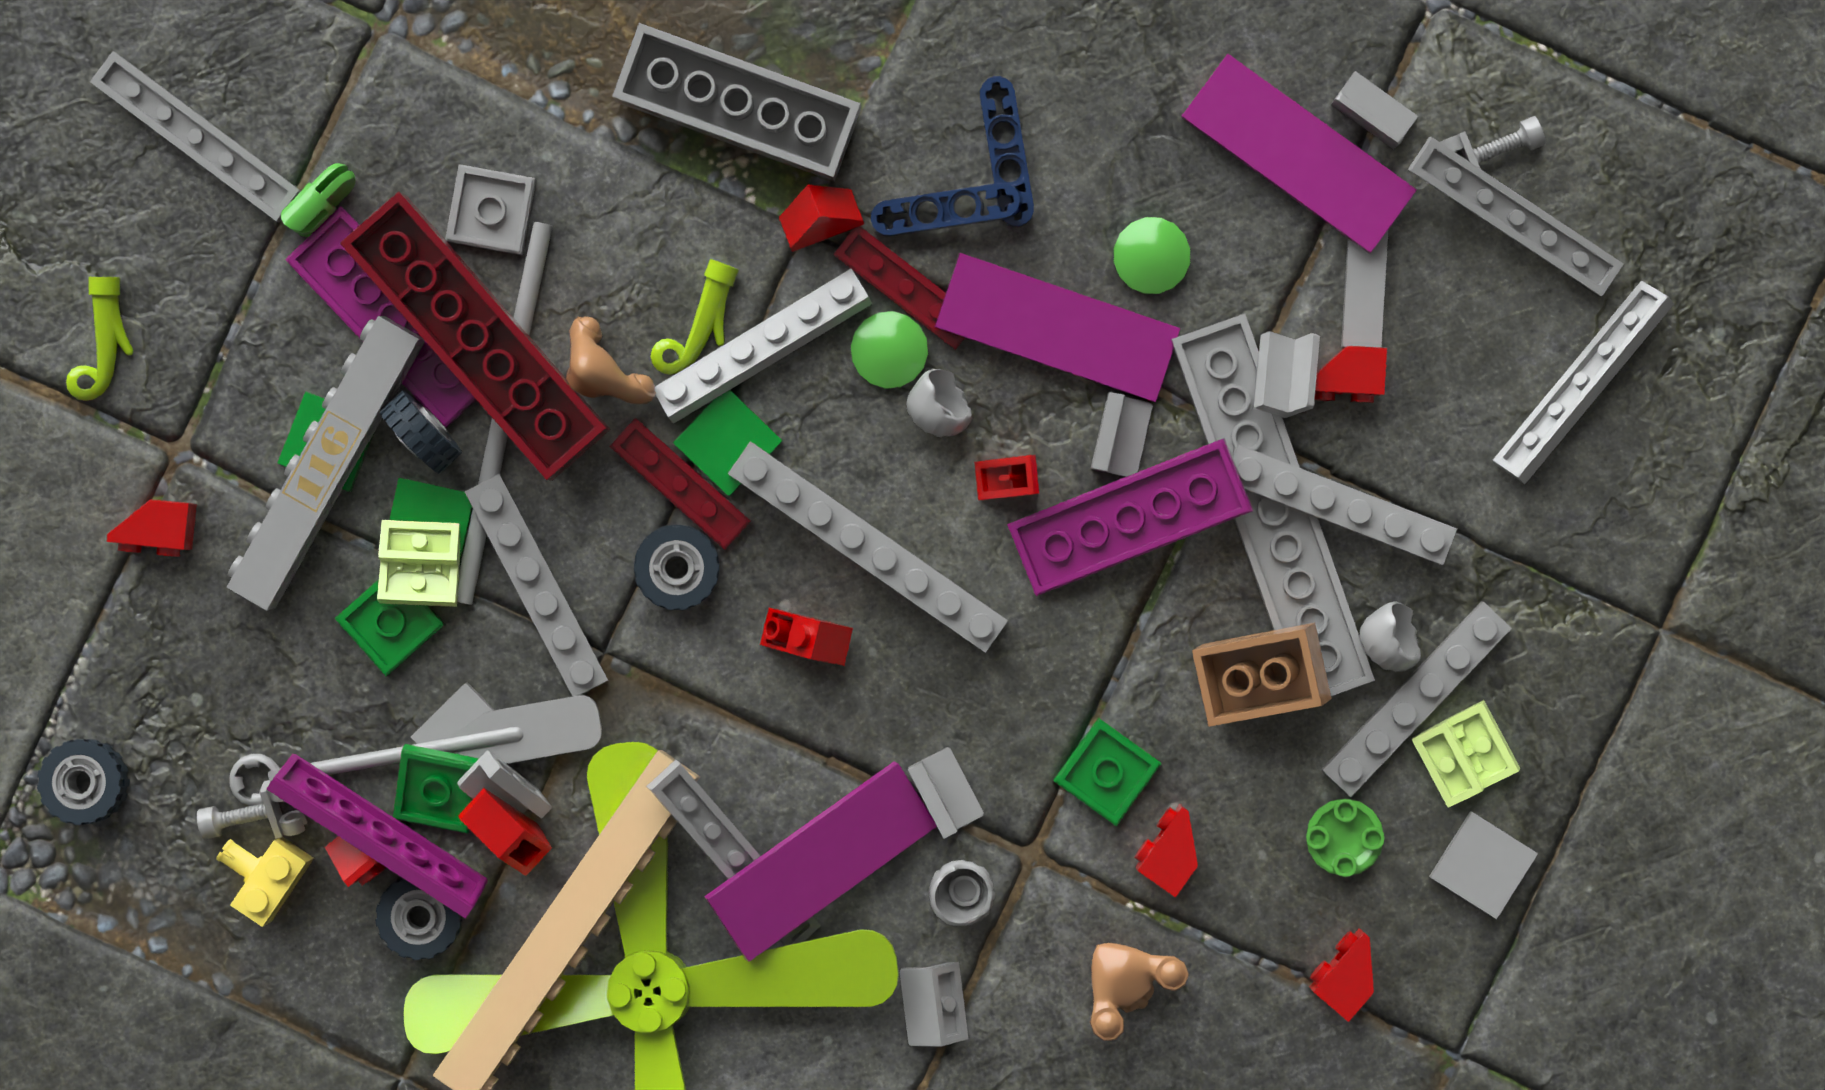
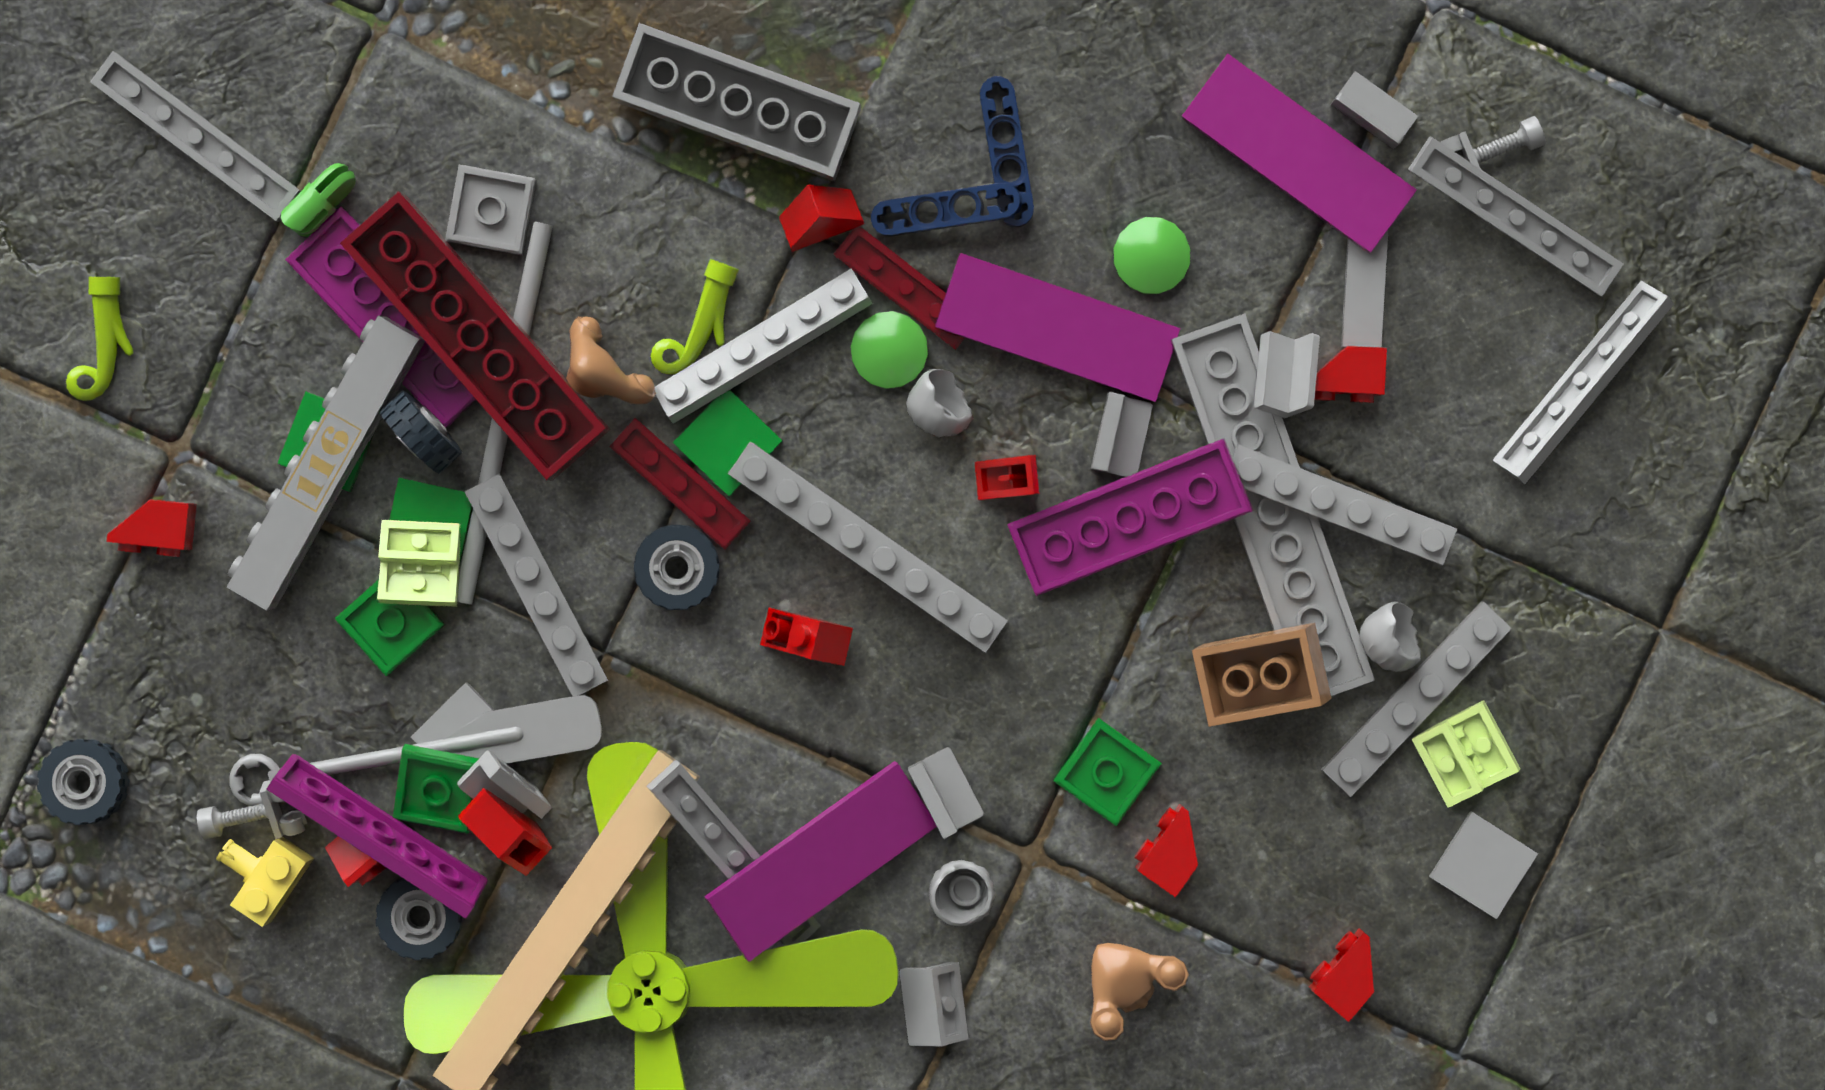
(1345, 837): bright green dish -> none

